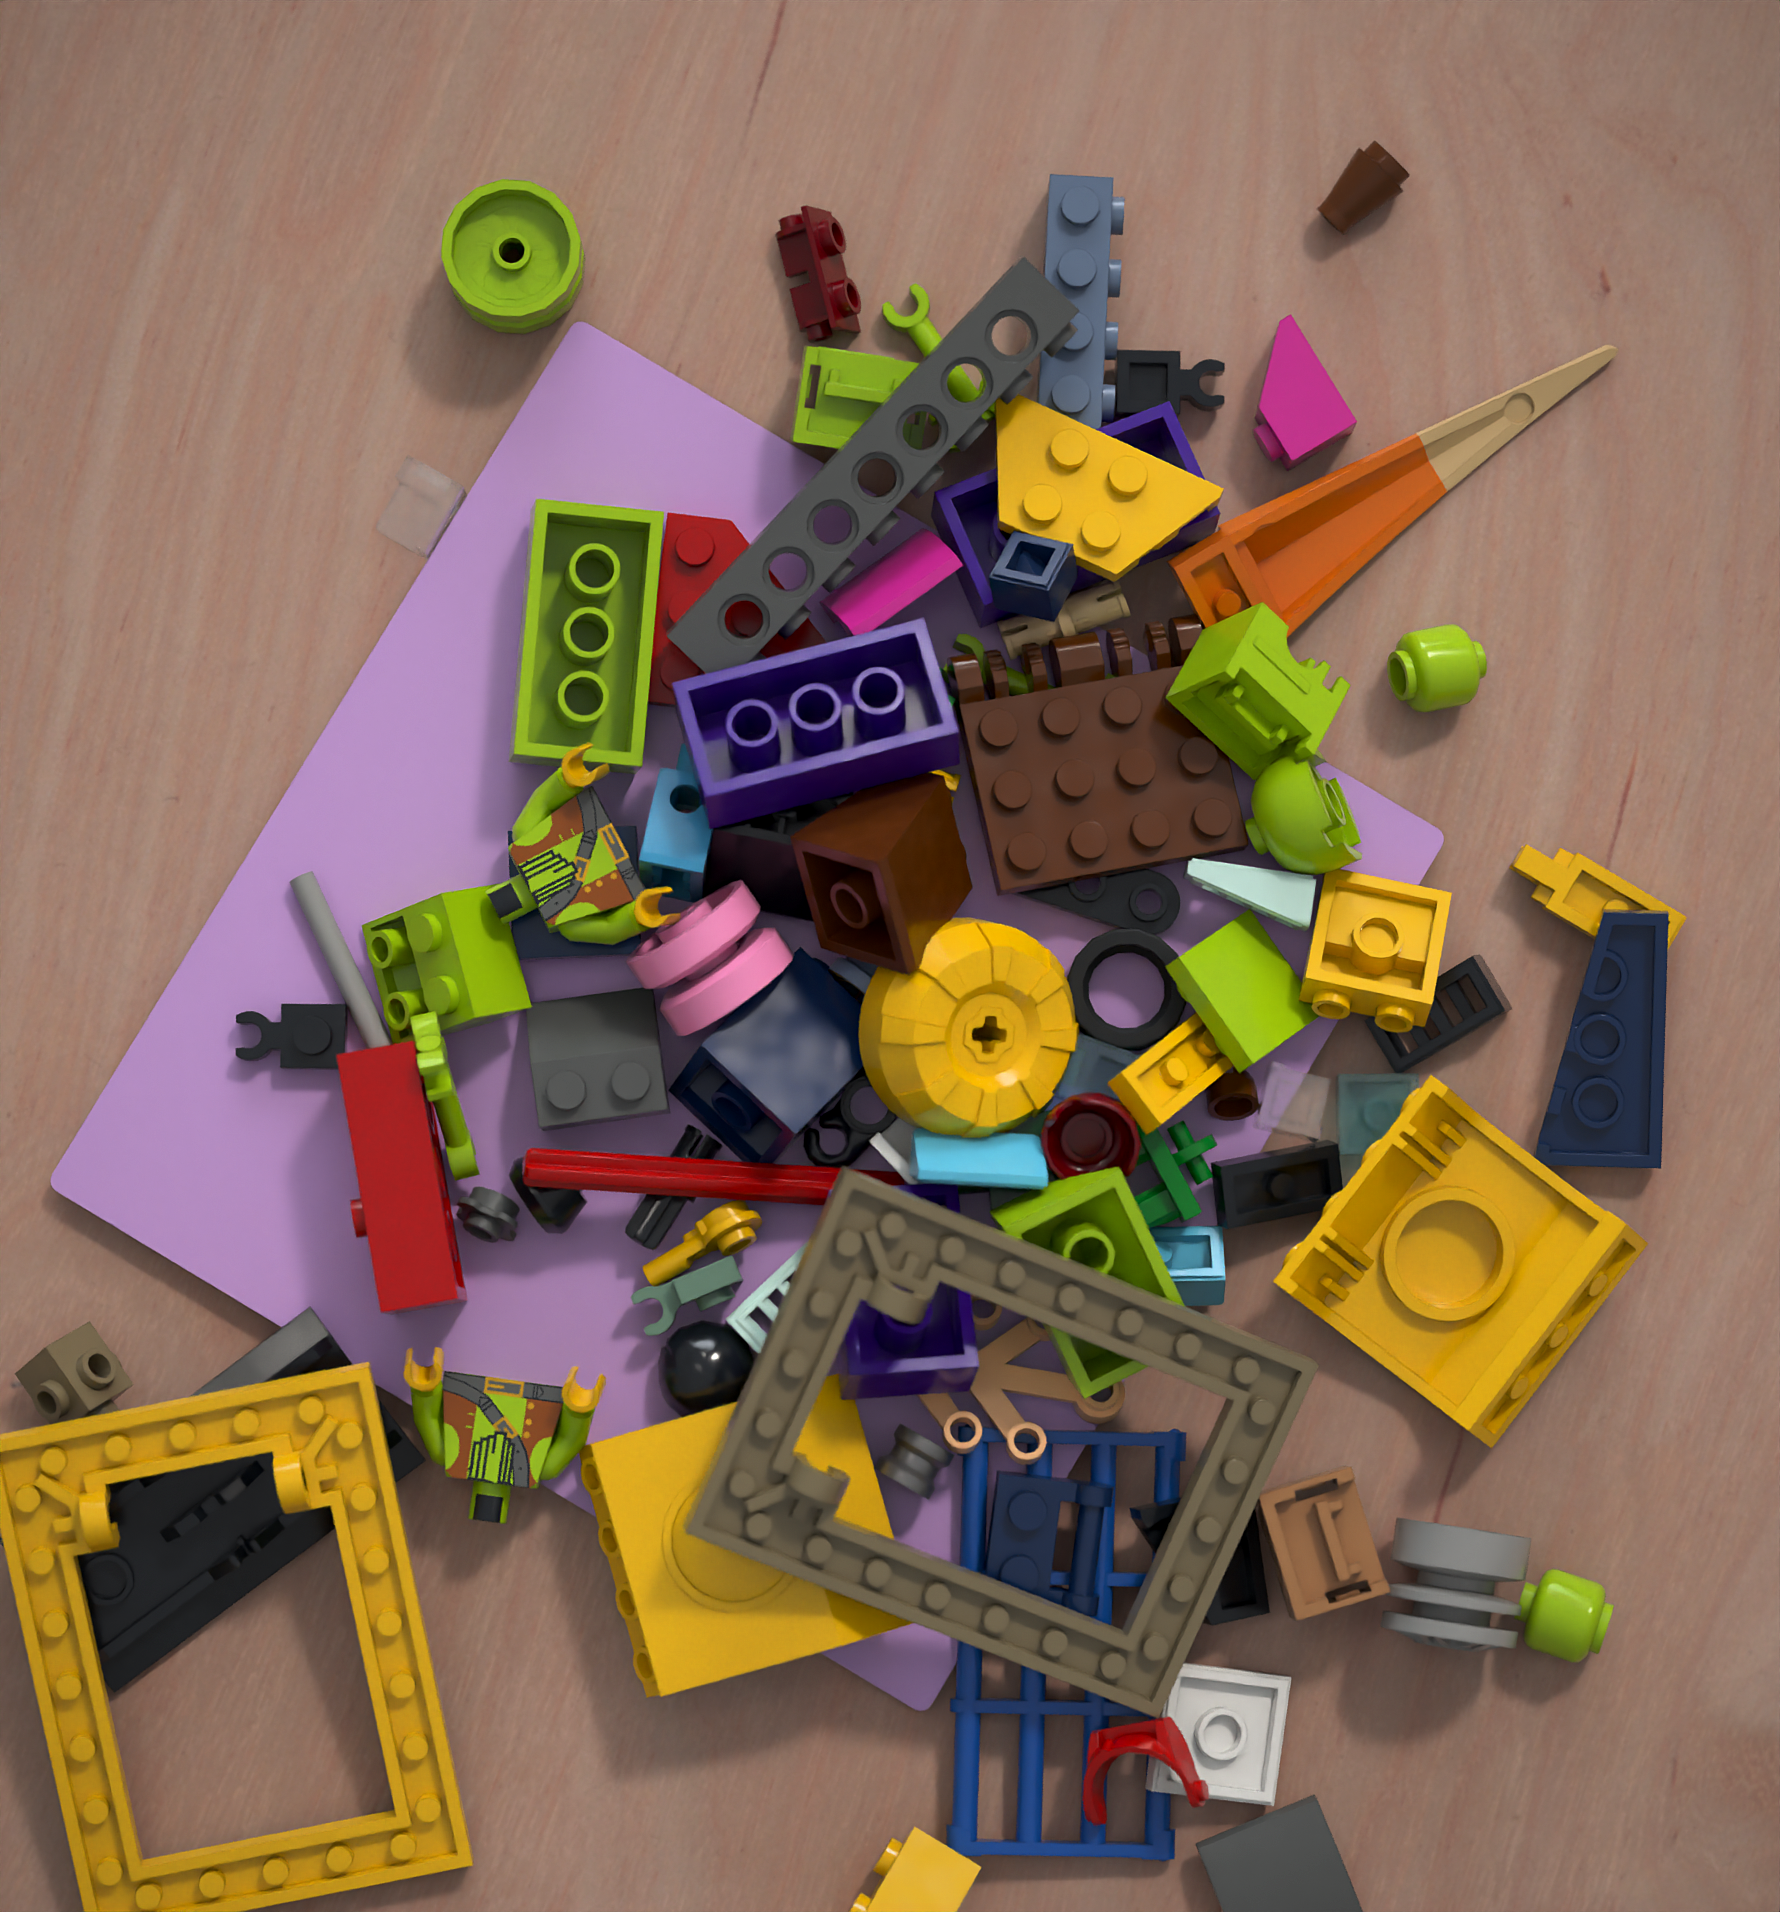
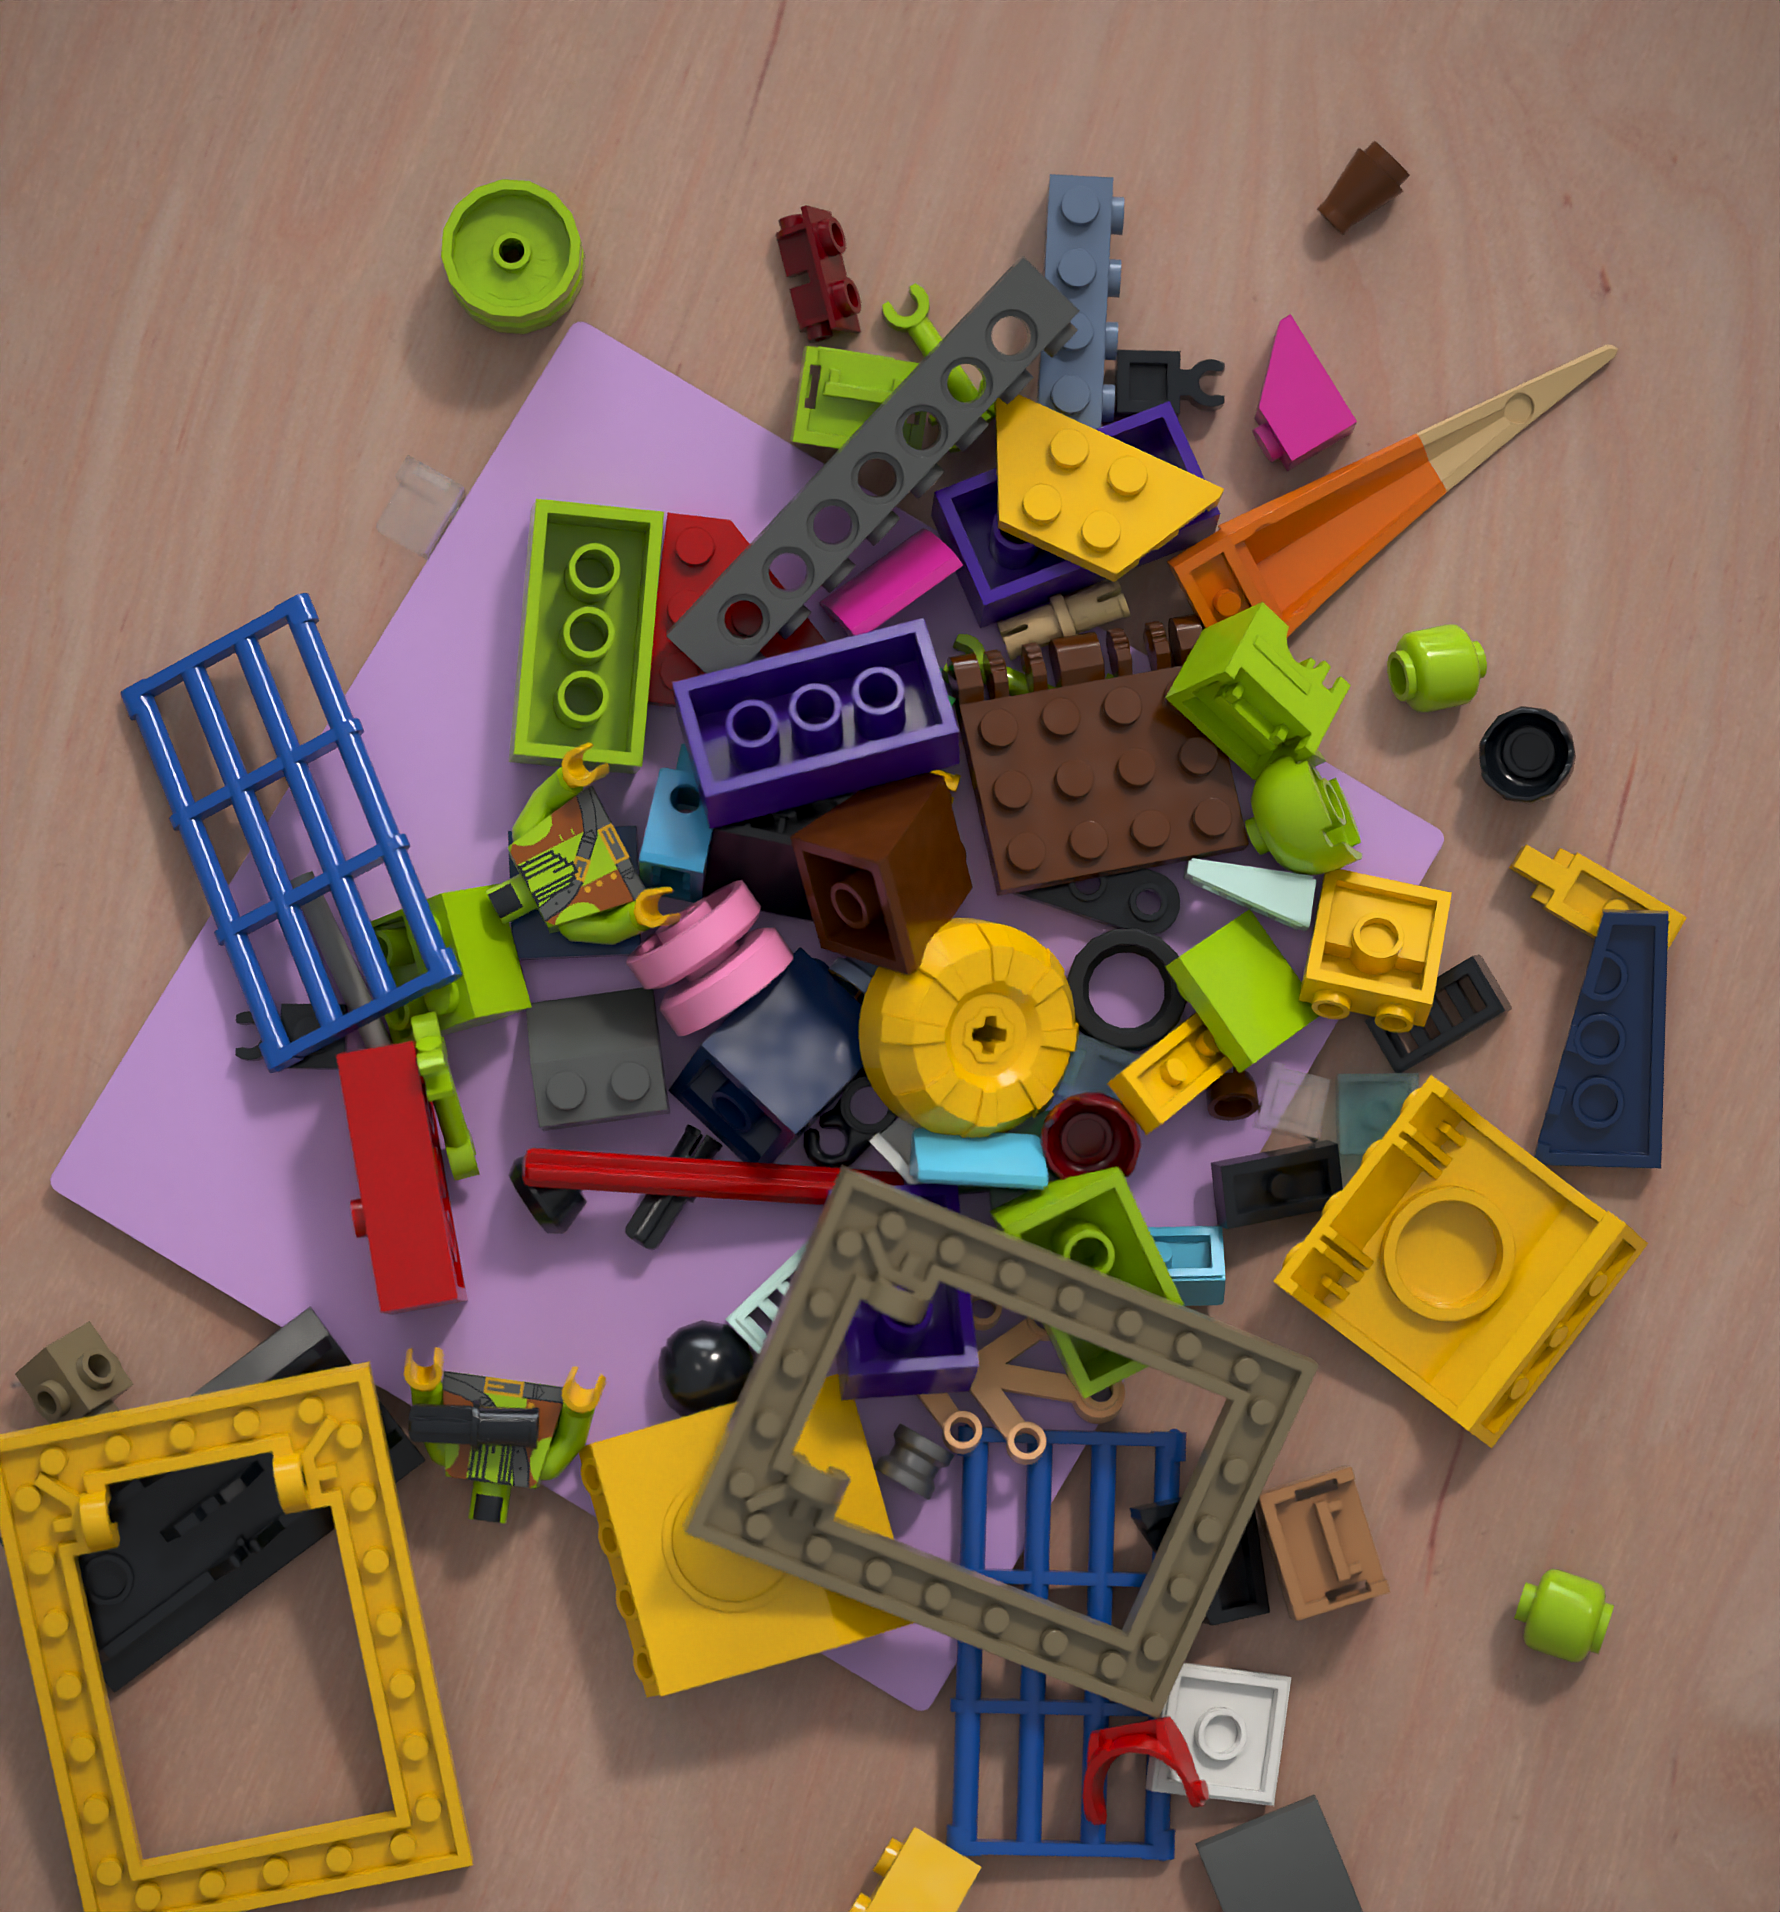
(337, 872): none -> blue door
(474, 1425): none -> black axle
(488, 1215): dark grey plate -> none
(706, 1286): sand green plate -> none
(723, 1229): yellow plate -> none
(1026, 1531): dark blue plate -> none
(1033, 576): dark blue slope -> none
(1172, 1196): green hips -> none
(1455, 1584): light grey wheel -> none
(1527, 755): none -> black hair

